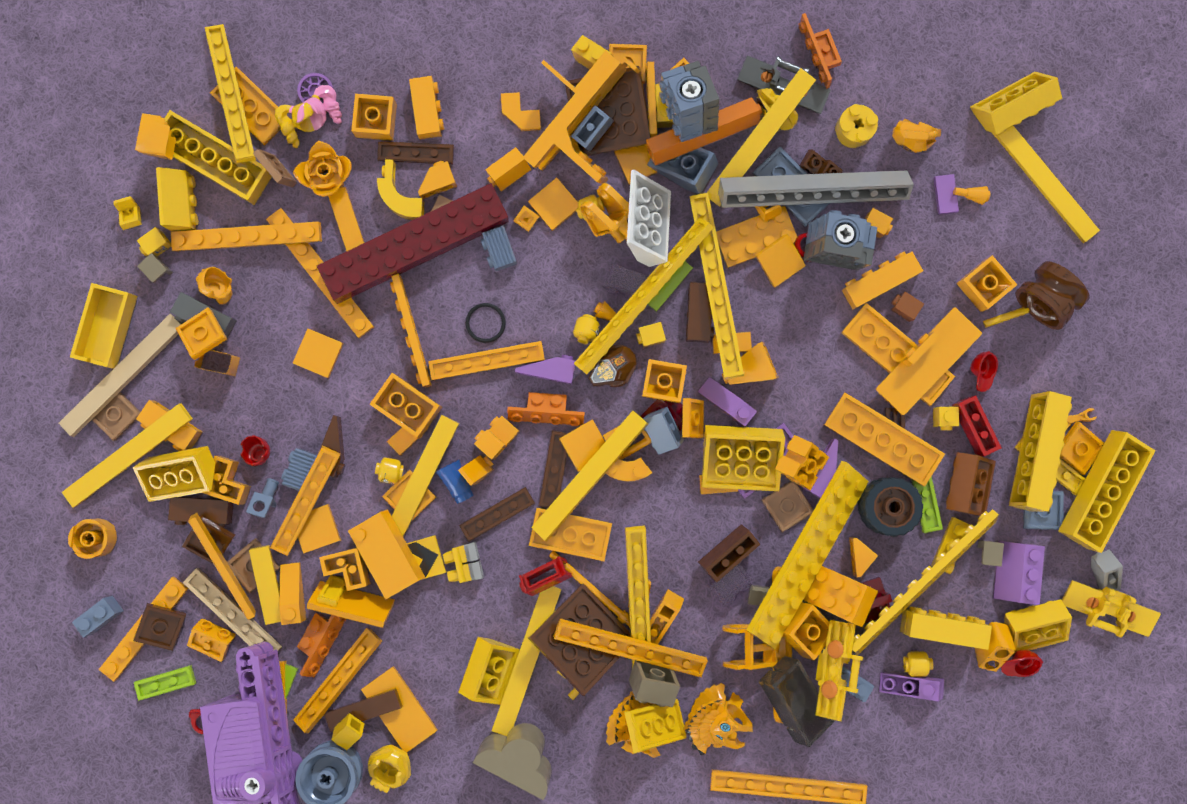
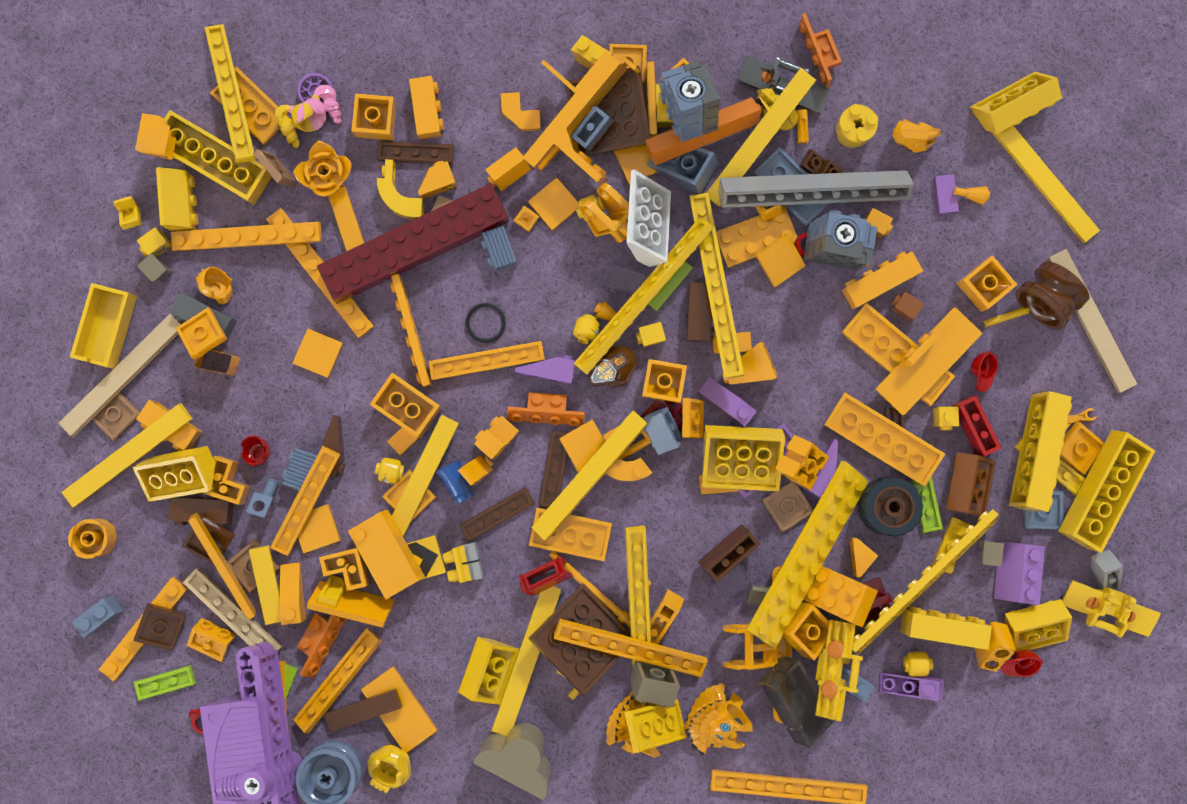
(348, 731): yellow brick -> none
(802, 127): none -> light orange piece
(1099, 333): none -> tan tile

